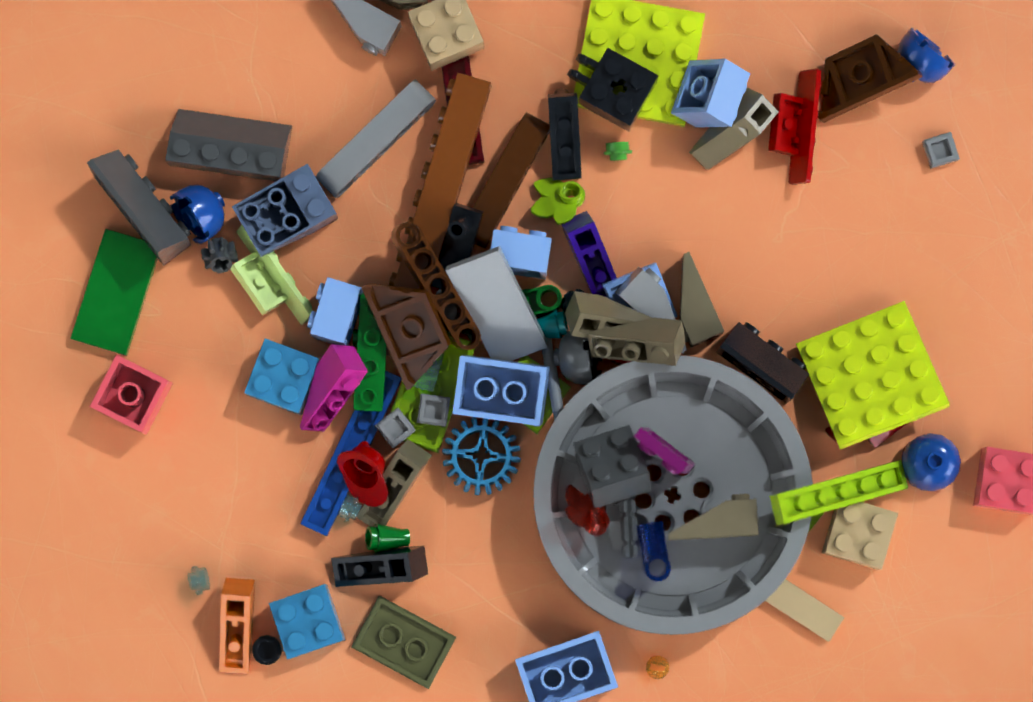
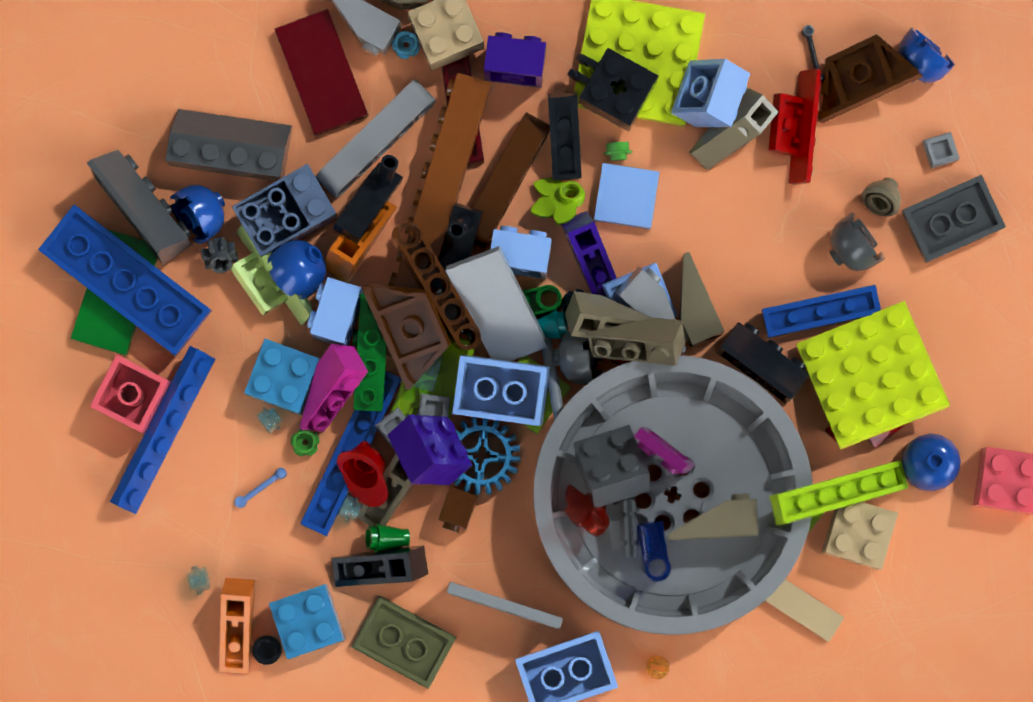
(125, 280): none -> blue plate
(162, 430): none -> blue plate
(242, 501): none -> medium blue hinge
(269, 419): none -> clear light blue plate
(297, 268): none -> blue cylinder
(310, 448): none -> bright green plate
(321, 72): none -> dark red tile
(346, 255): none -> orange slope
(369, 200): none -> black piece
(398, 44): none -> medium azure plate
(429, 450): none -> dark purple brick
(457, 509): none -> reddish brown brick
(504, 605): none -> light grey tile
(515, 60): none -> dark purple brick
(626, 196): none -> light blue tile
(807, 32): none -> black hinge
(820, 311): none -> blue plate
(854, 245): none -> dark grey cylinder
(882, 197): none -> dark tan brick
(953, 219): none -> dark grey plate

